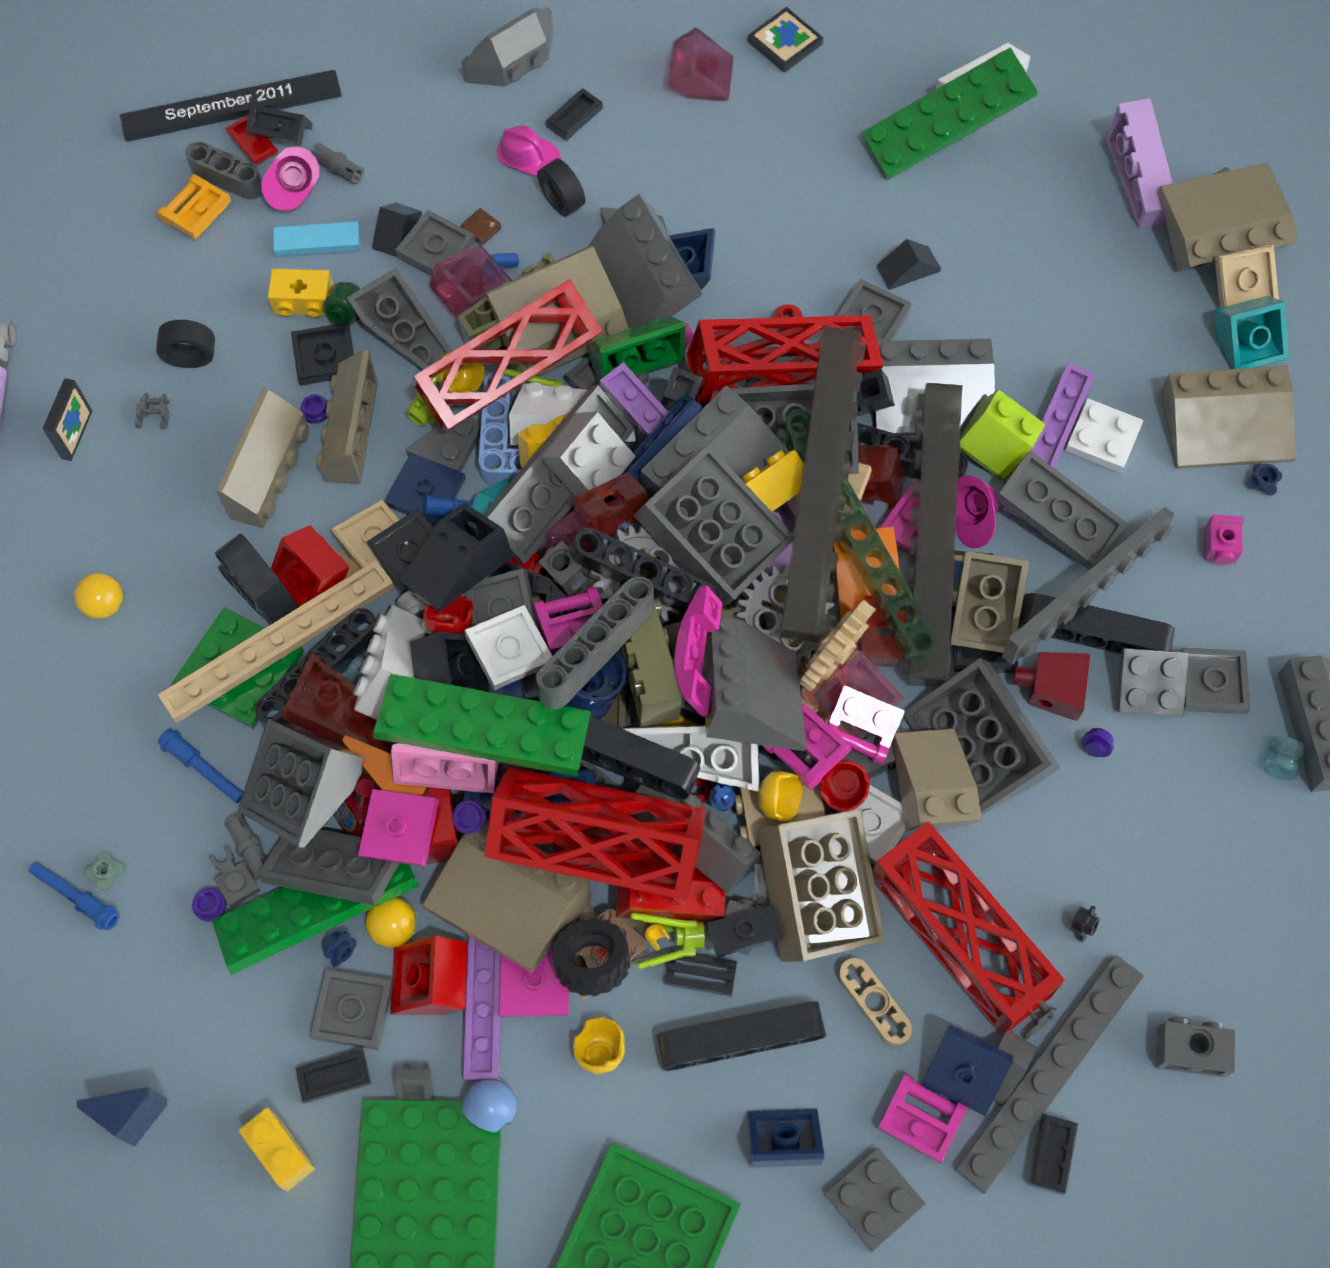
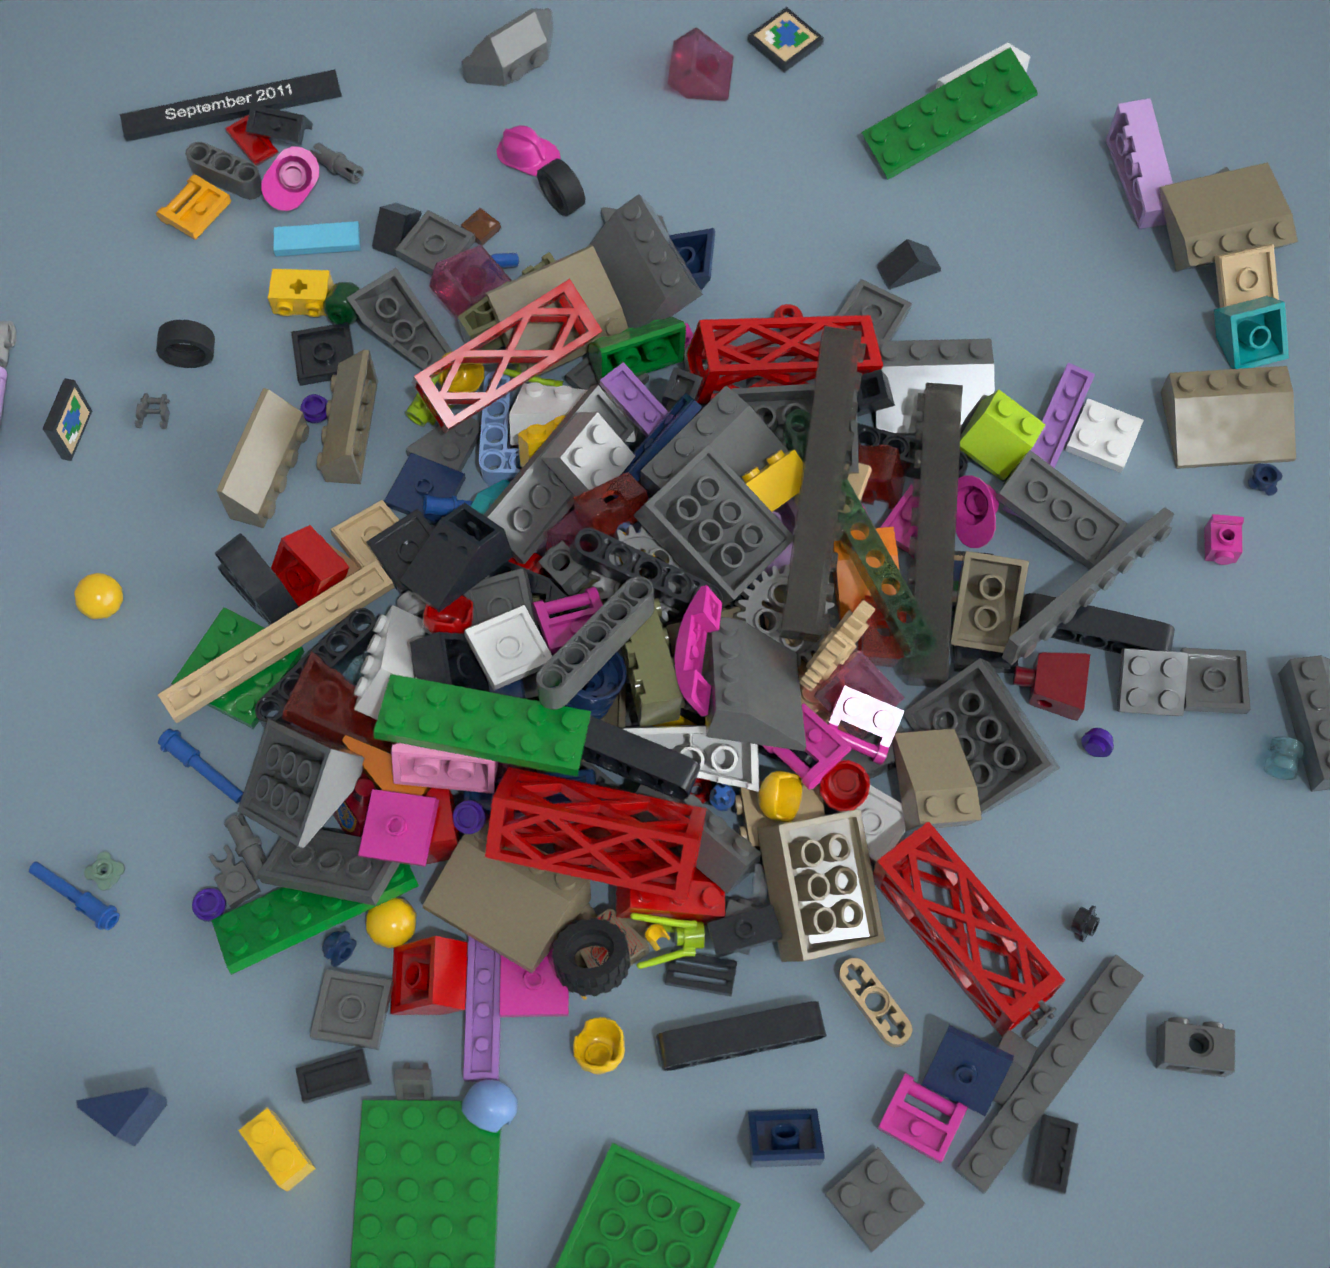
(574, 114): black tile -> none

